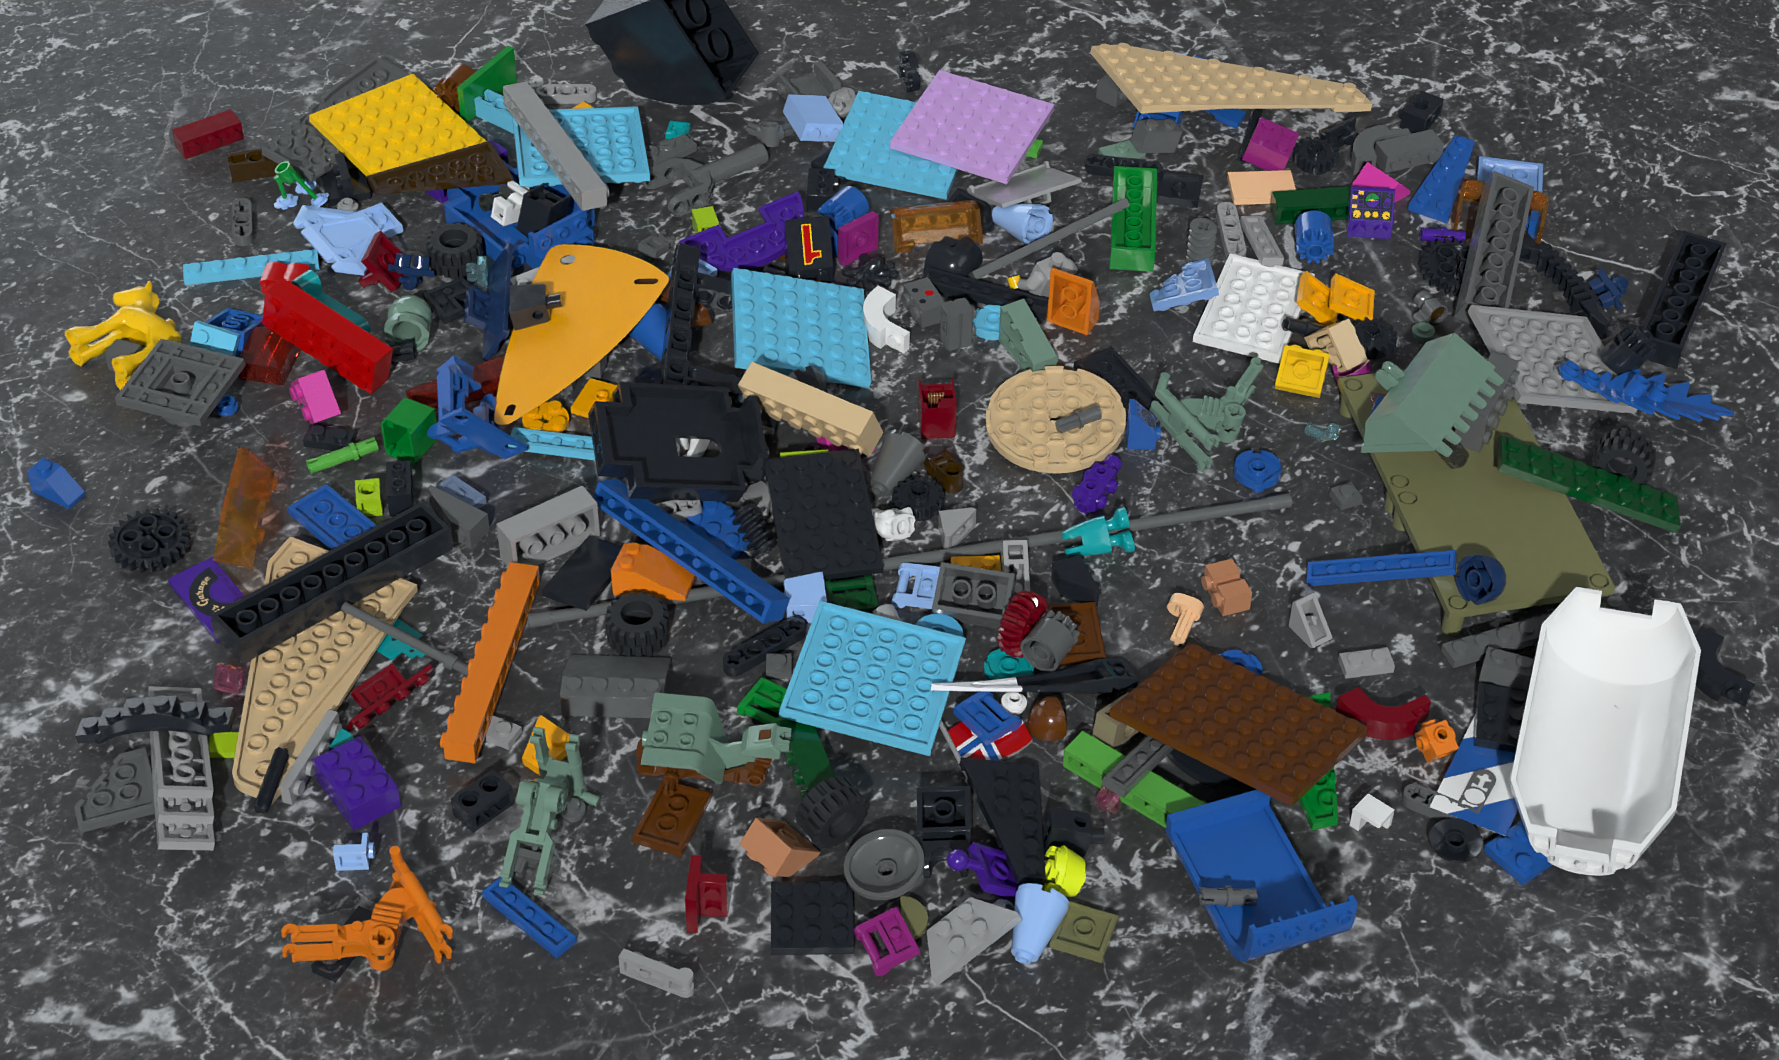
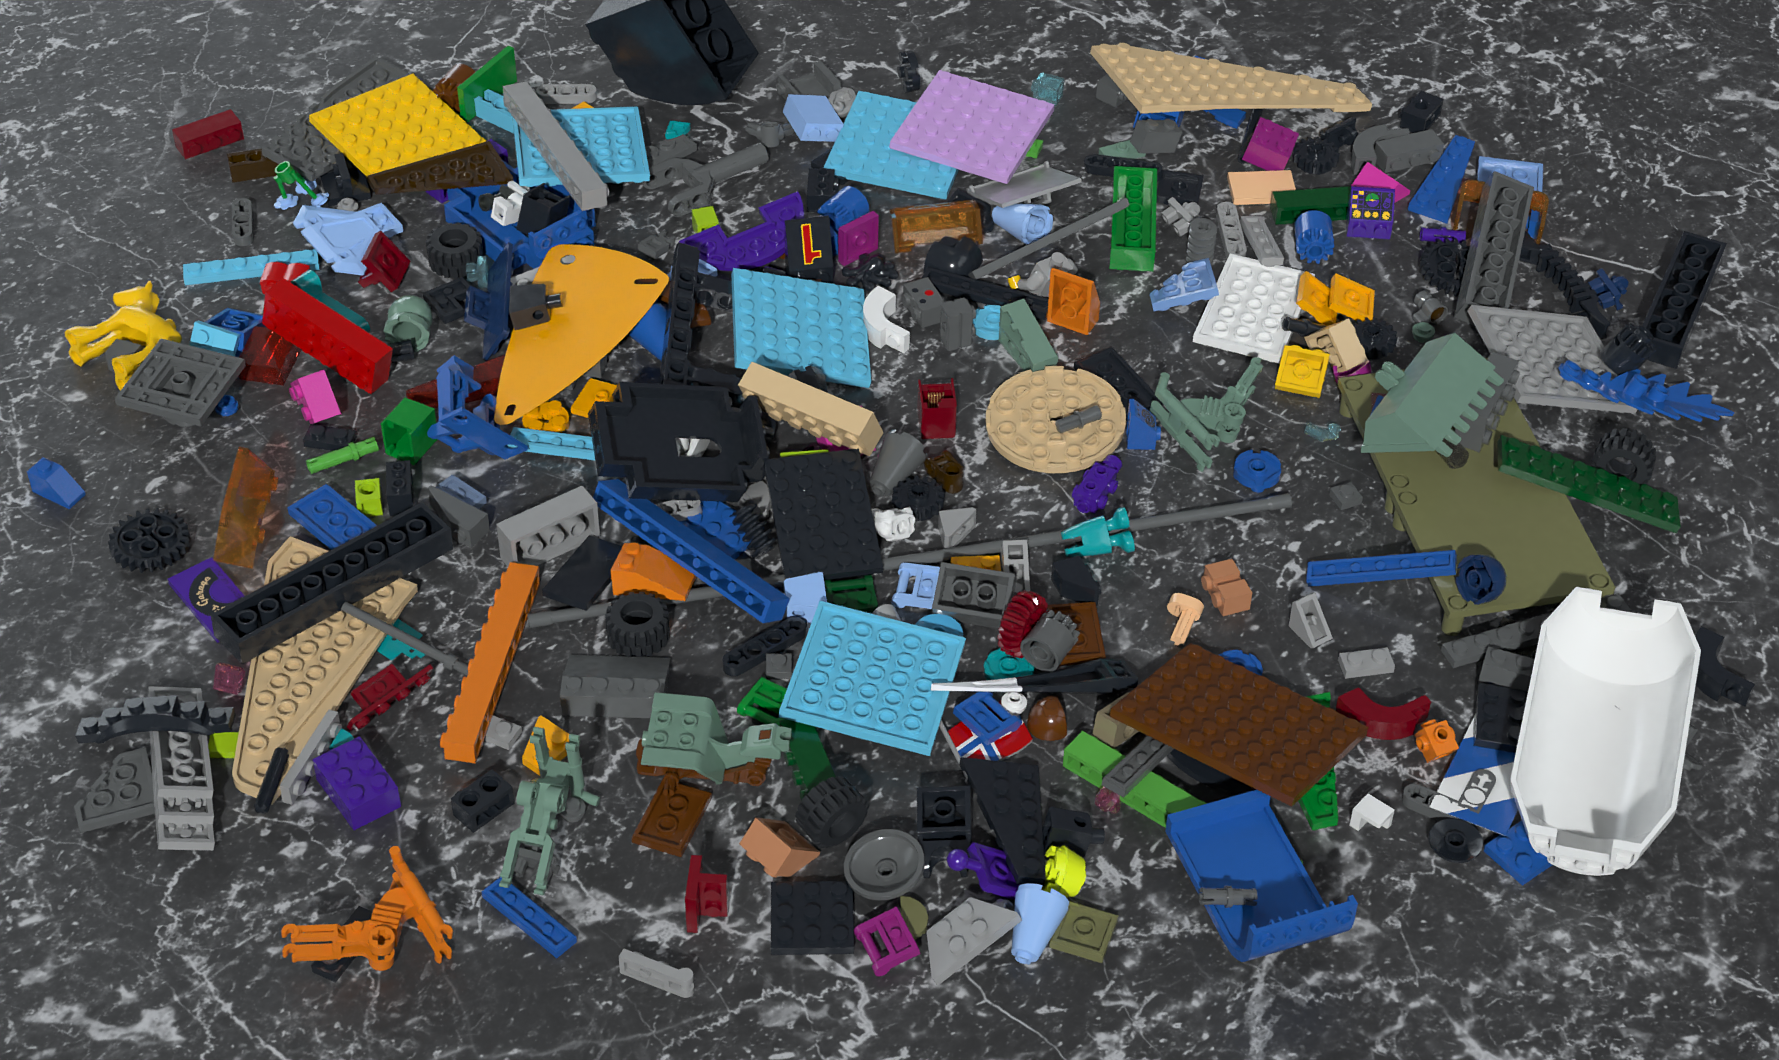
(354, 855): light blue bracket -> none
(420, 268): dark blue hips -> none
(1048, 88): none -> clear light blue brick
(1183, 214): none -> light grey hips

